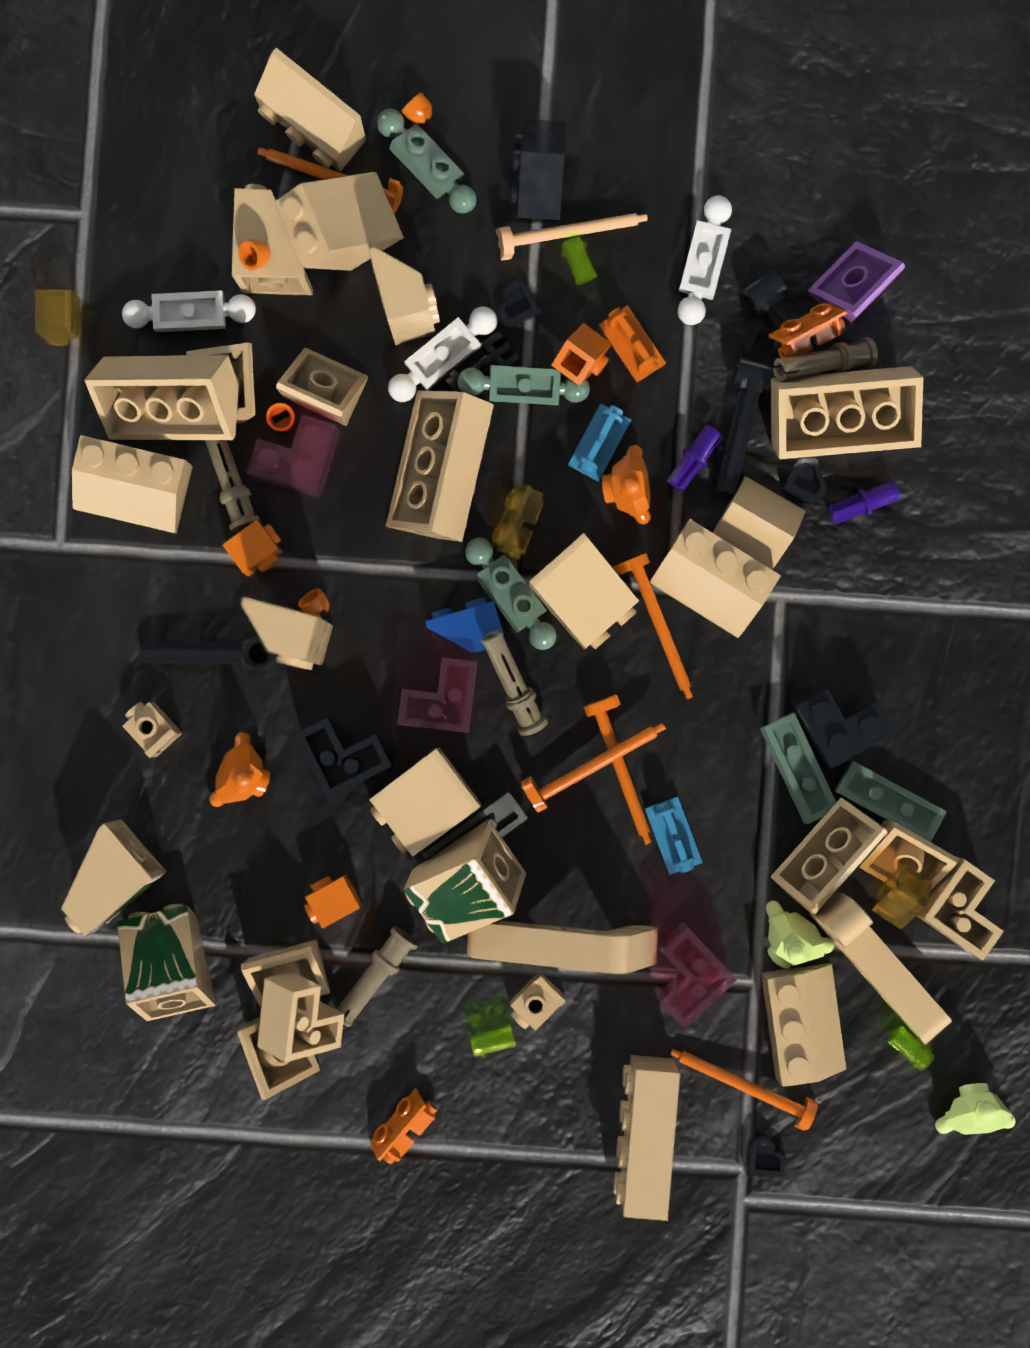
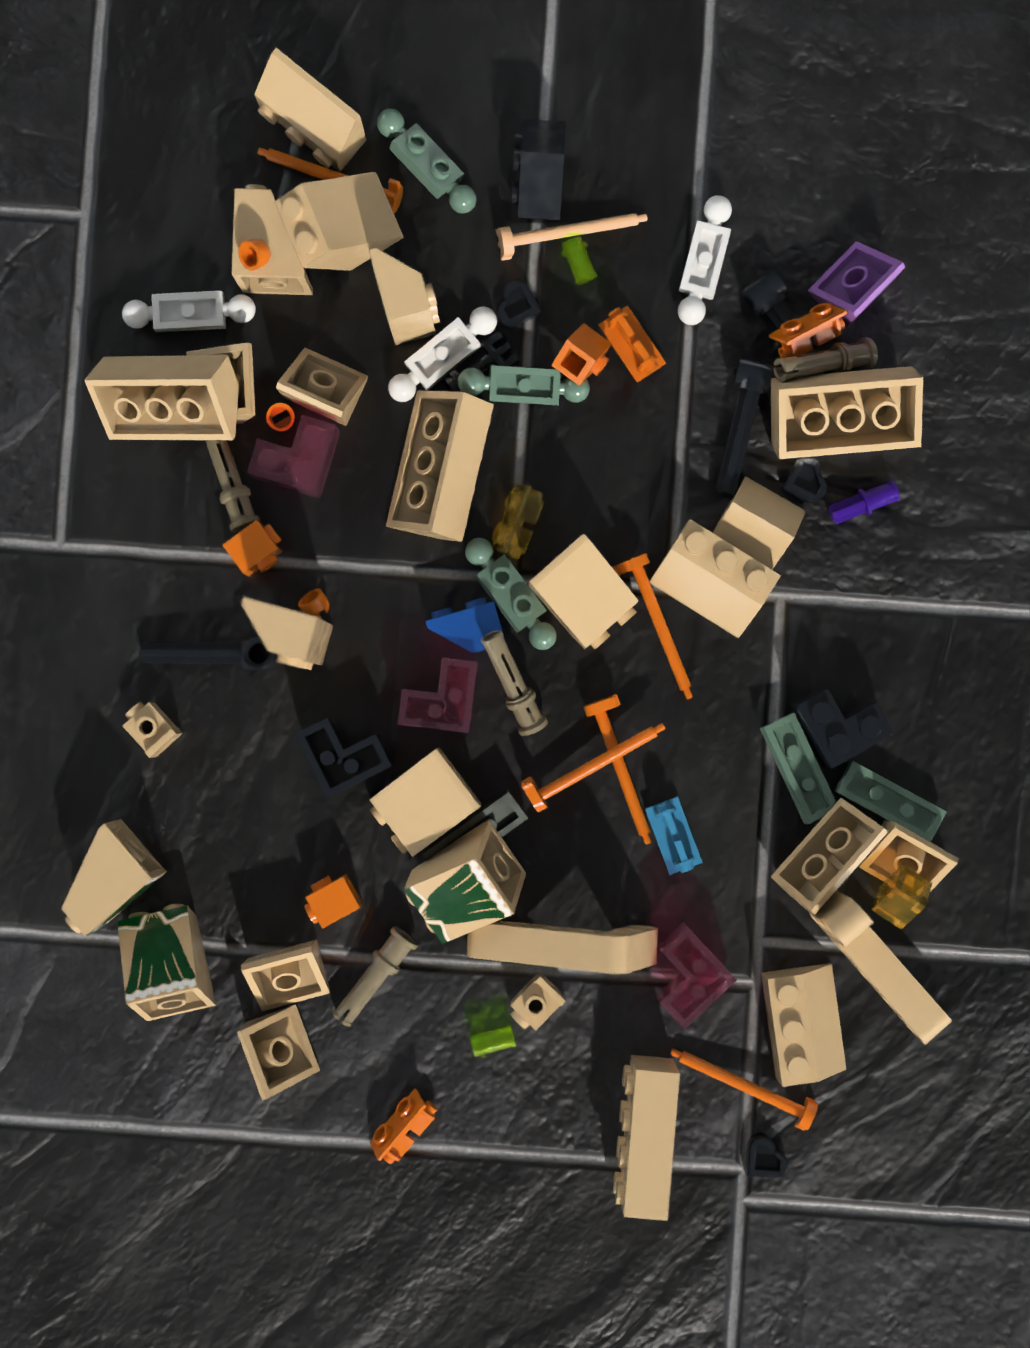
(57, 316): clear yellow brick -> none
(129, 484): tan slope -> none
(240, 774): orange rock -> none
(295, 1020): tan brick -> none
(418, 109): orange hinge -> none
(599, 441): dark azure hinge -> none
(629, 485): orange rock -> none
(694, 458): dark purple axle -> none
(793, 938): yellowish green rock -> none
(911, 1048): clear neon green pin -> none
(953, 912): tan brick -> none
(975, 1112): yellowish green rock -> none

